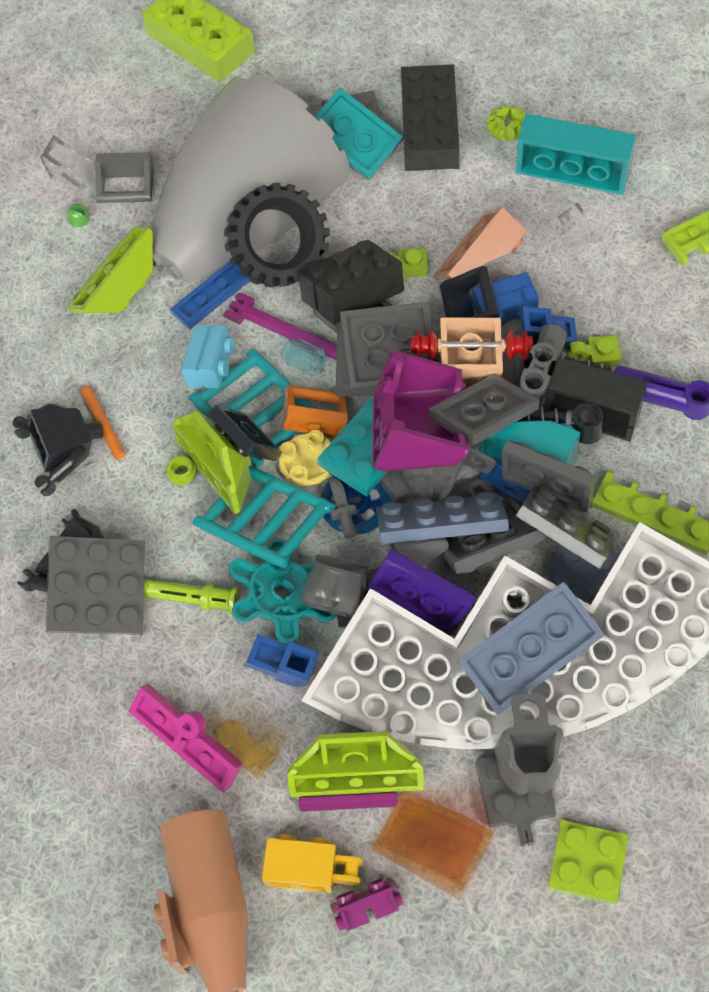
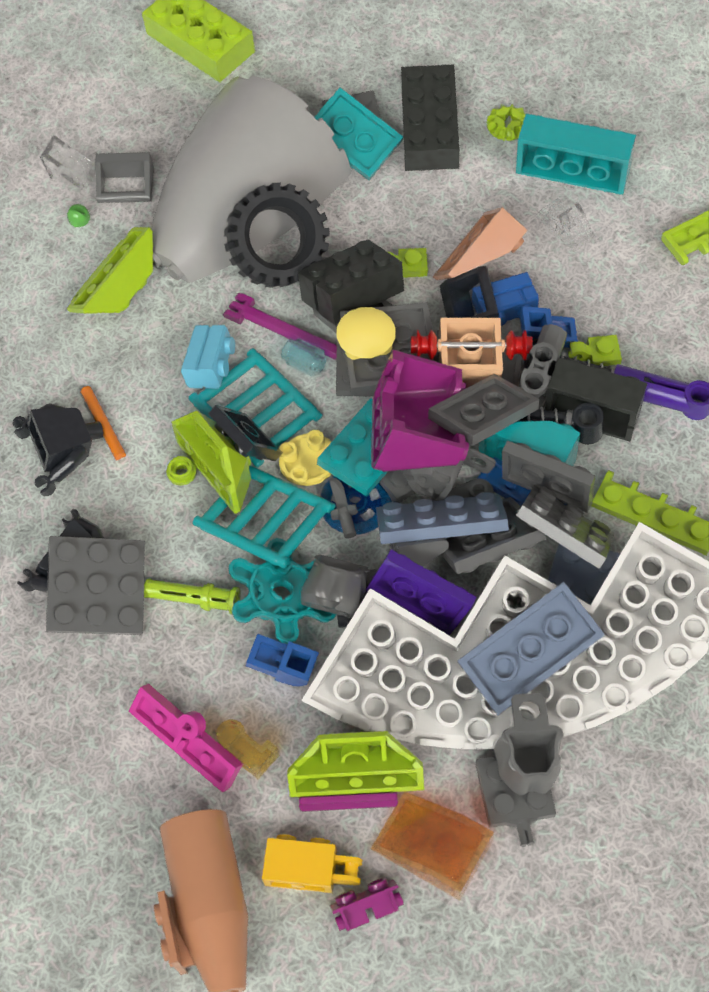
(209, 295): blue tile -> none
(308, 419): orange tile -> none
(366, 333): none -> light yellow dish
(588, 862): lime plate -> none

